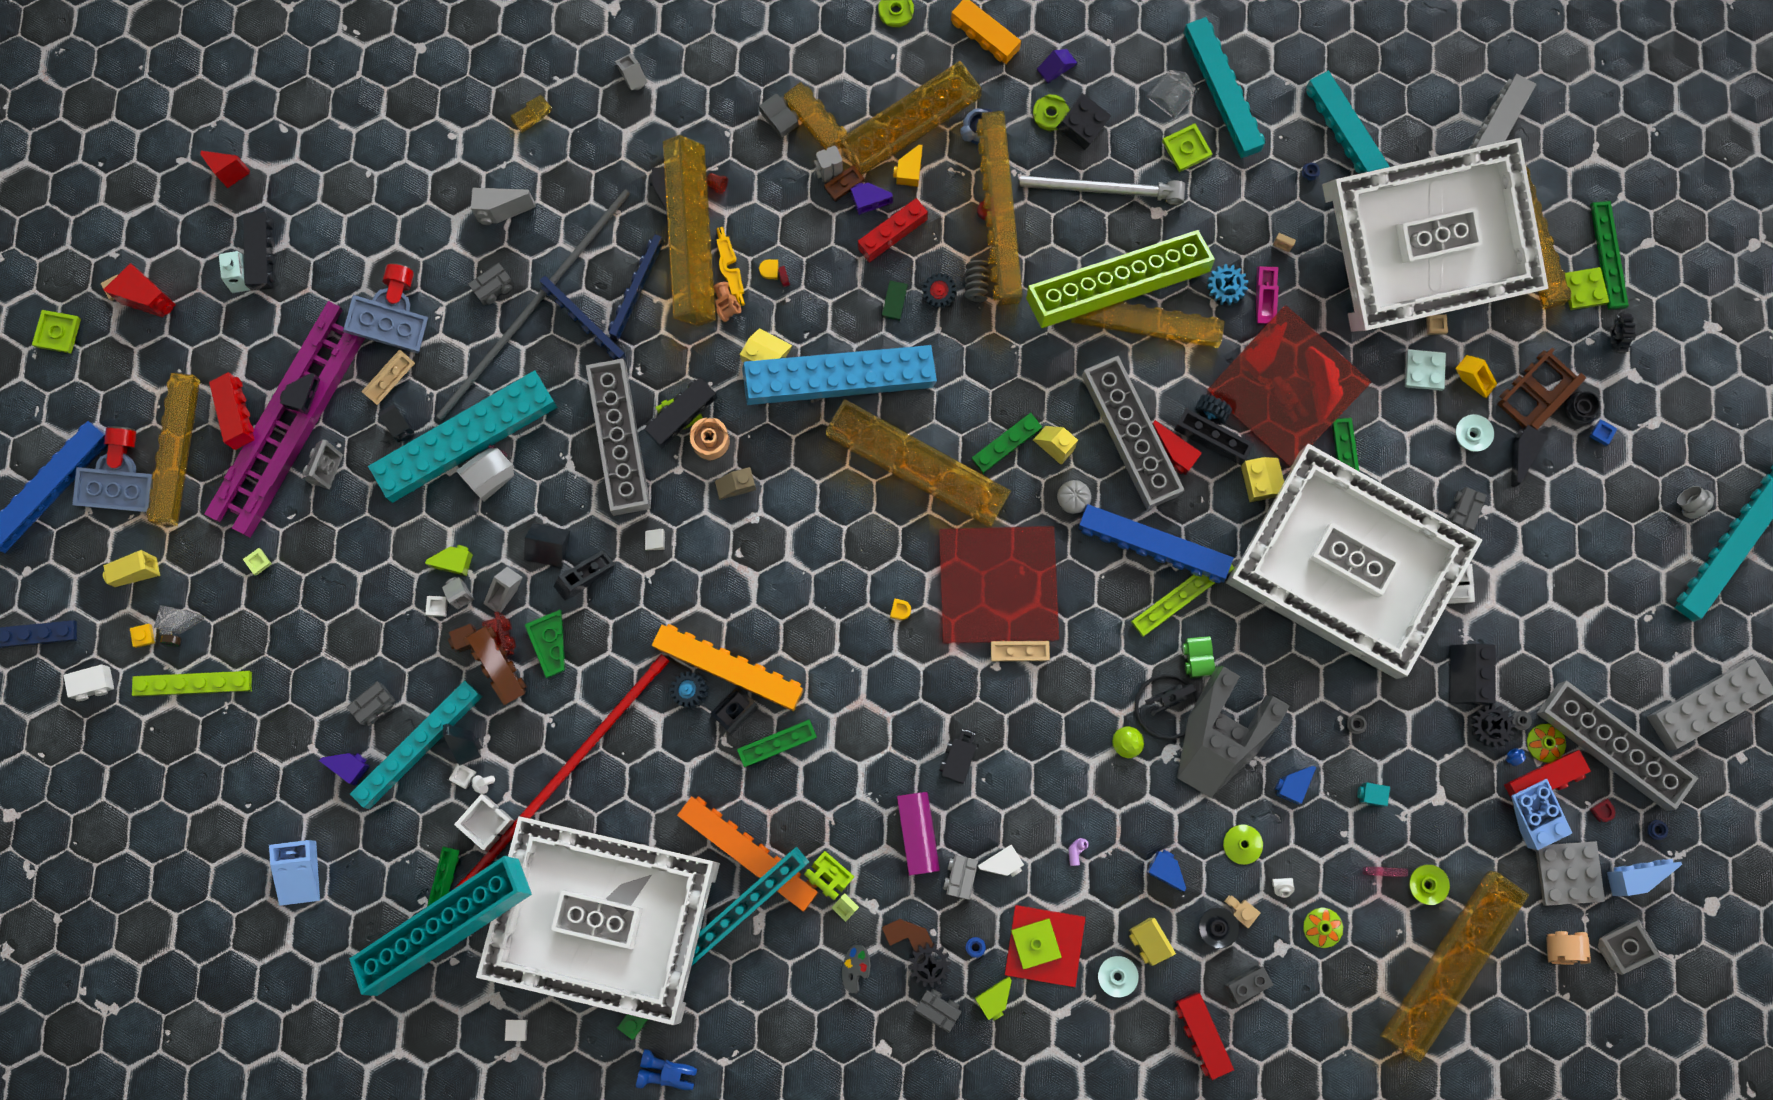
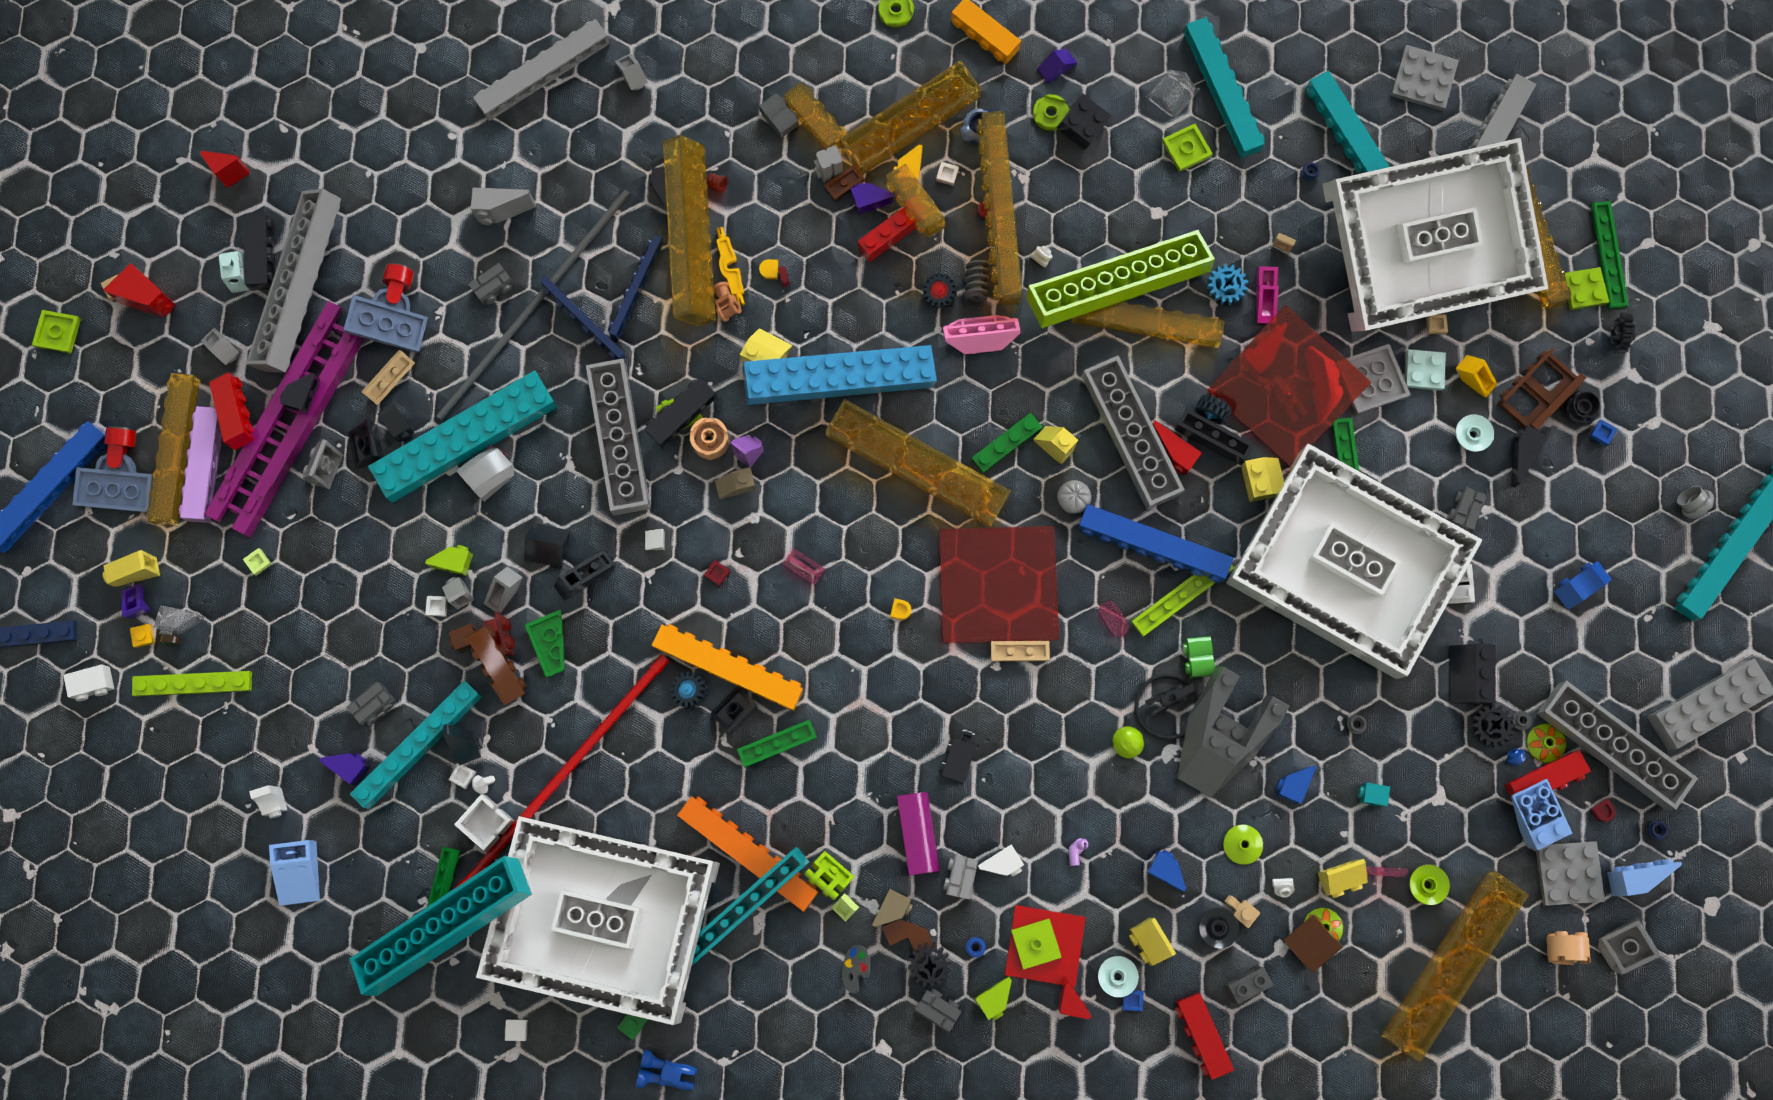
(133, 602): none -> dark purple slope
(202, 465): none -> lavender brick
(220, 346): none -> light grey slope
(269, 800): none -> white arch
(294, 281): none -> light grey brick
(365, 444): none -> black slope
(531, 114): clear yellow slope -> none
(541, 69): none -> light grey brick
(717, 573): none -> dark red tile
(747, 449): none -> medium lavender slope
(790, 558): none -> clear pink tile
(893, 908): none -> dark tan slope
(894, 300): dark green tile -> none
(915, 200): none -> clear yellow brick
(947, 173): none -> white tile
(981, 333): none -> bright pink wedge
(1042, 255): none -> white plate
(1070, 1002): none -> red slope
(1113, 619): none -> clear pink tile
(1133, 1001): none -> blue tile
(1172, 191): flat silver piece -> none
(1313, 943): none -> reddish brown slope
(1344, 877): none -> light yellow slope
(1386, 377): none -> light grey plate
(1424, 78): none -> light grey plate
(1582, 585): none -> blue brick

